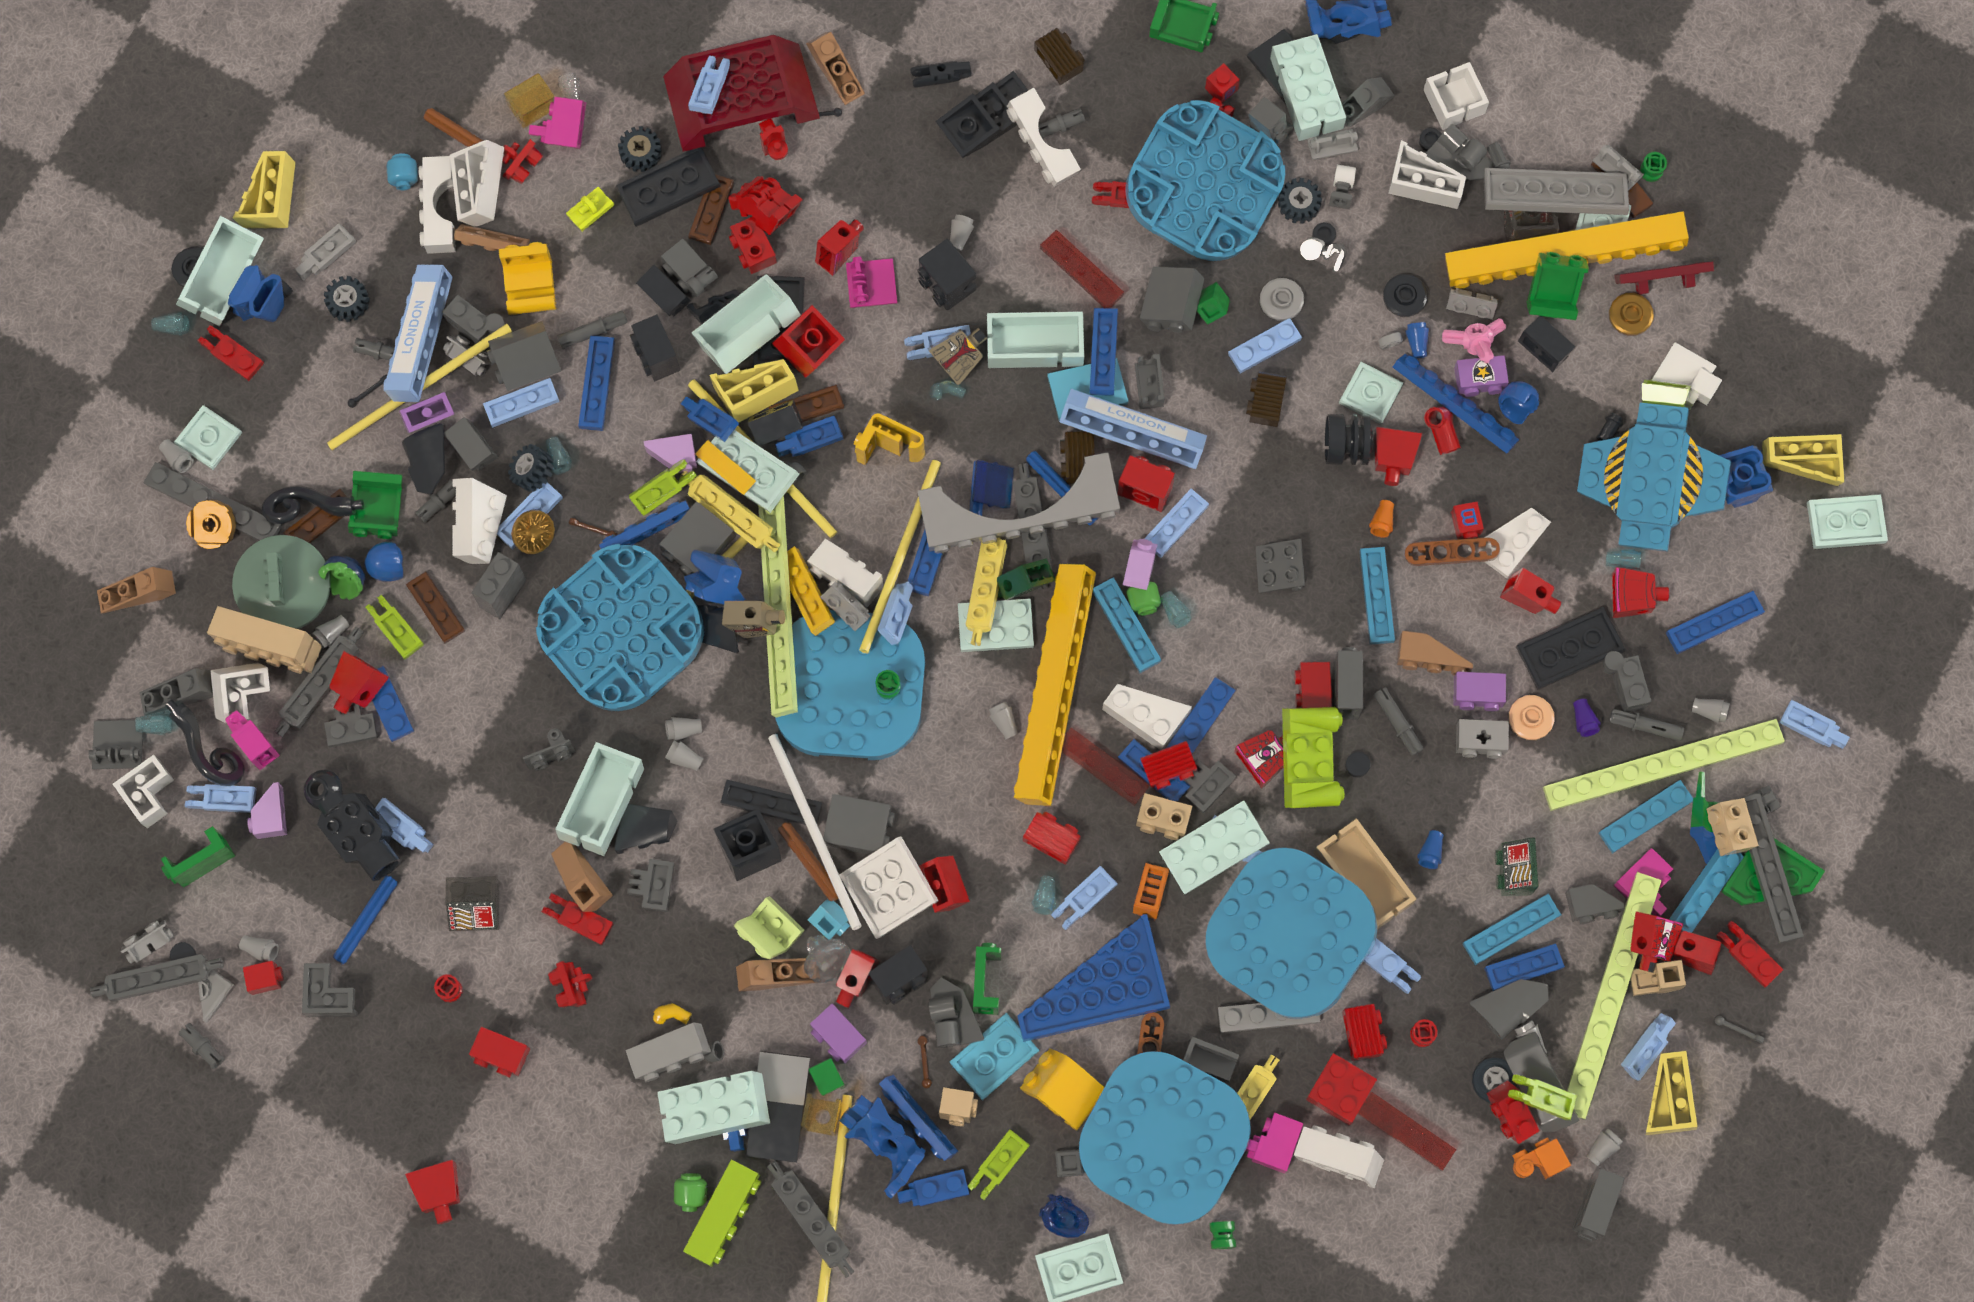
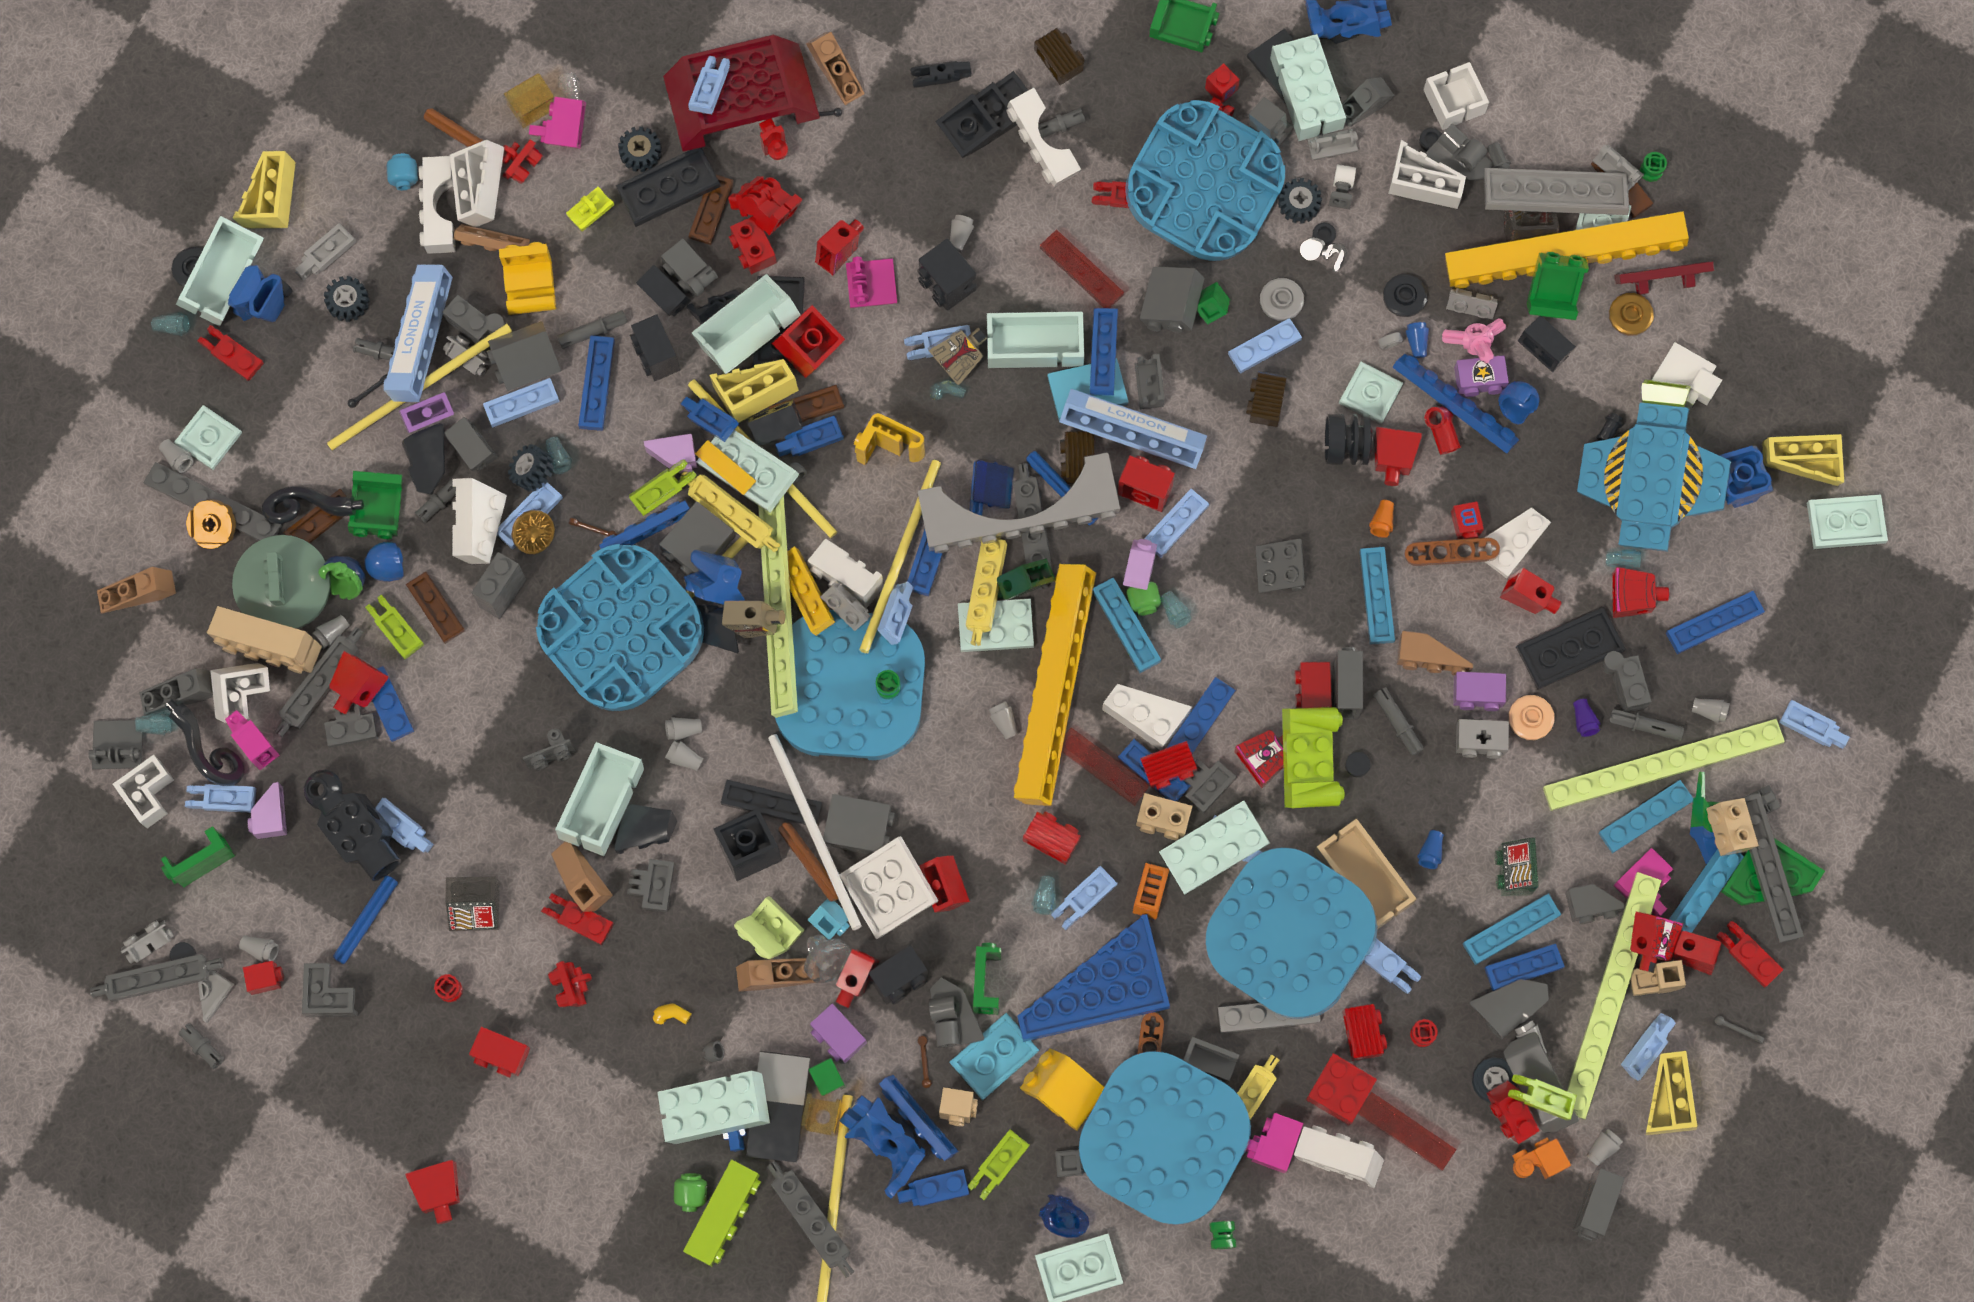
(668, 1052): light grey brick -> none

